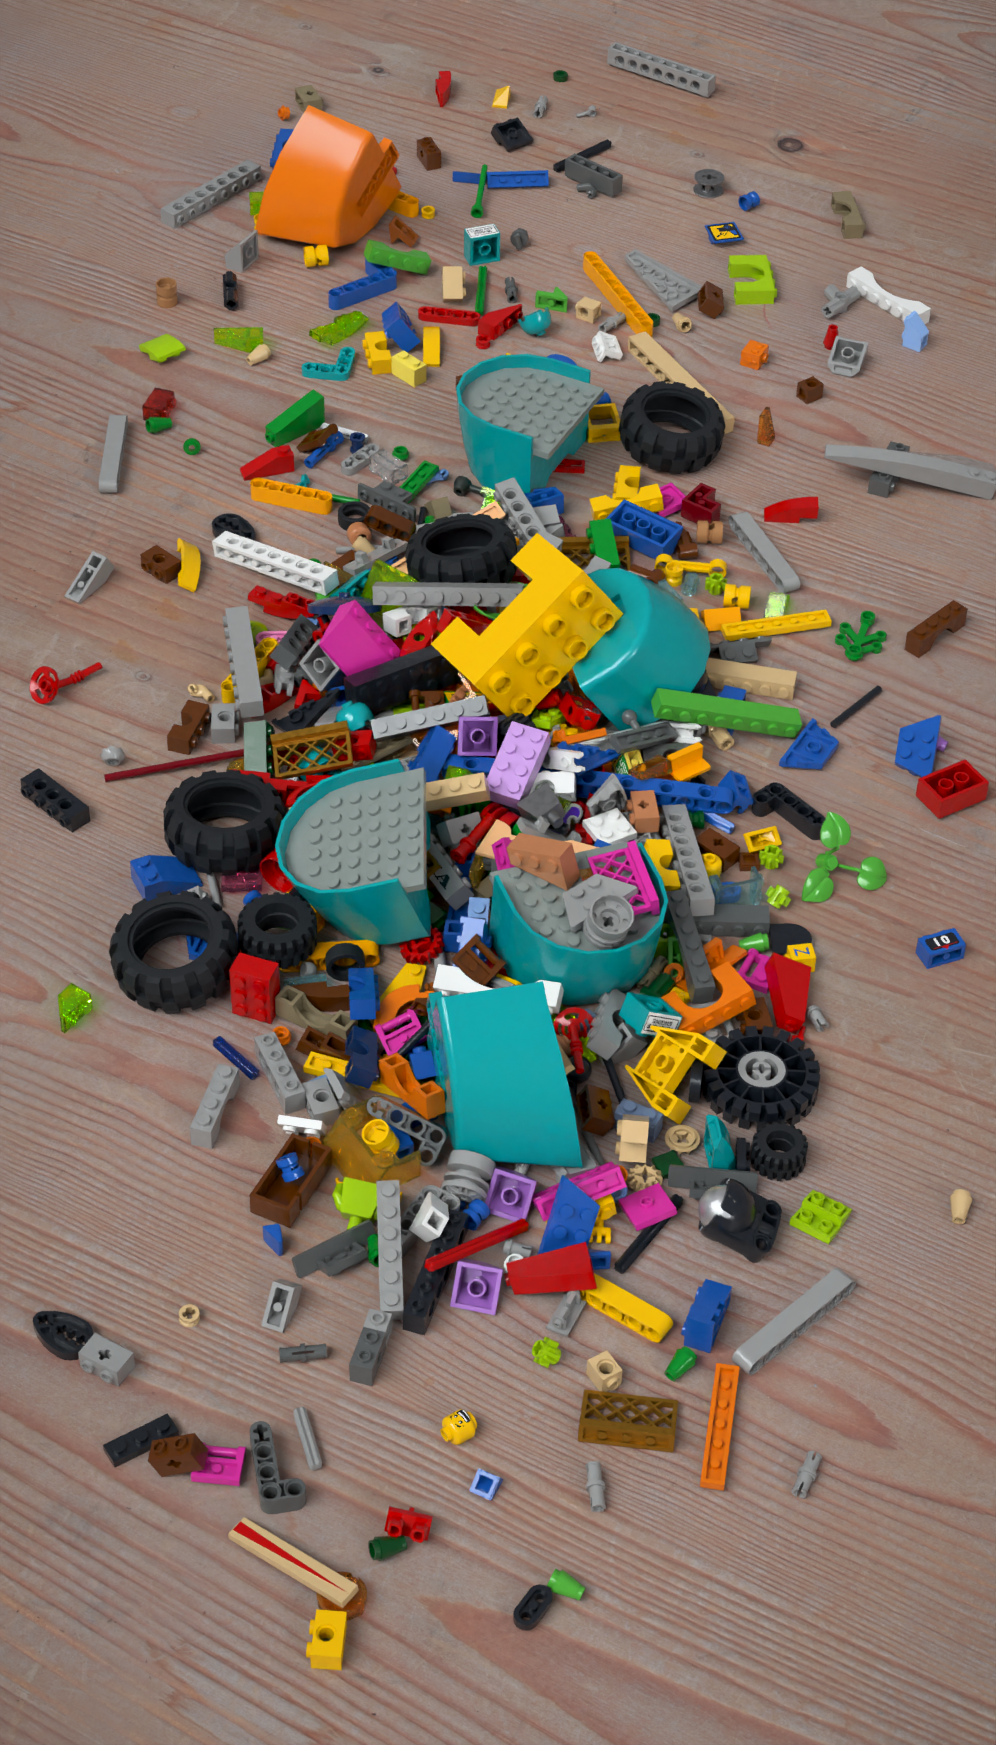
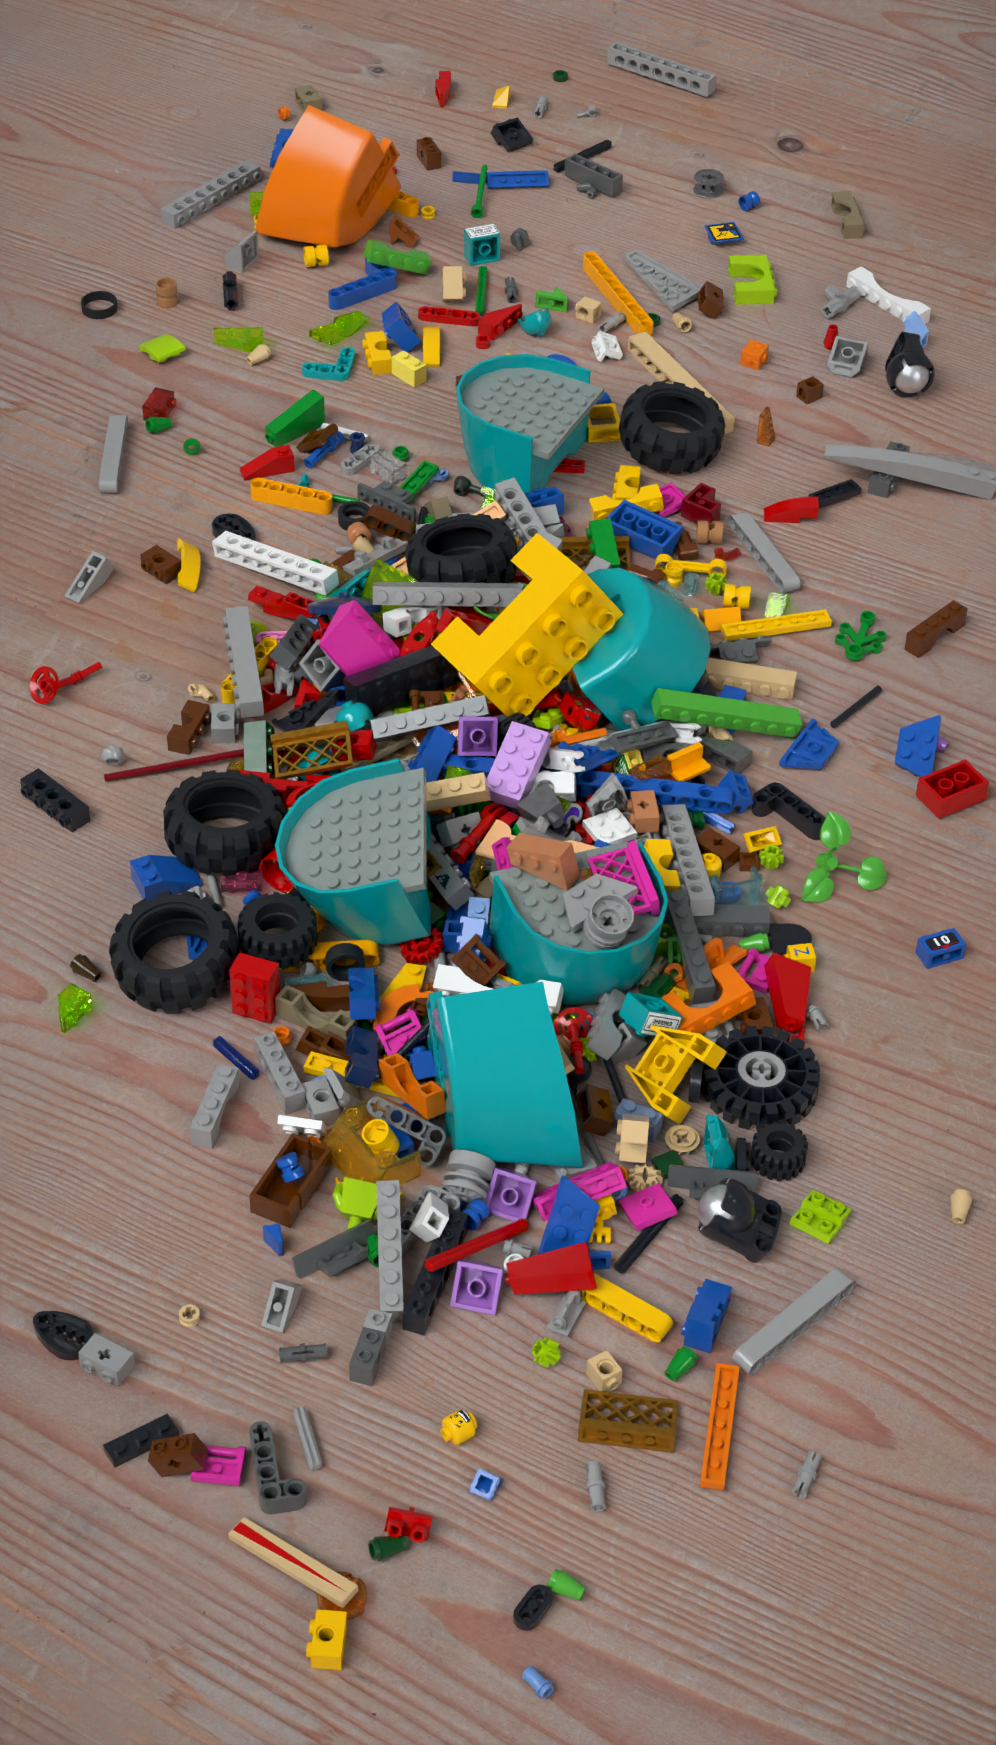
(84, 967): none -> dark brown cone
(99, 314): none -> black tyre
(538, 1682): none -> medium blue pin
(726, 556): none -> clear red arm
(726, 754): none -> flat silver slope
(836, 493): none -> black plate
(908, 366): none -> black piece

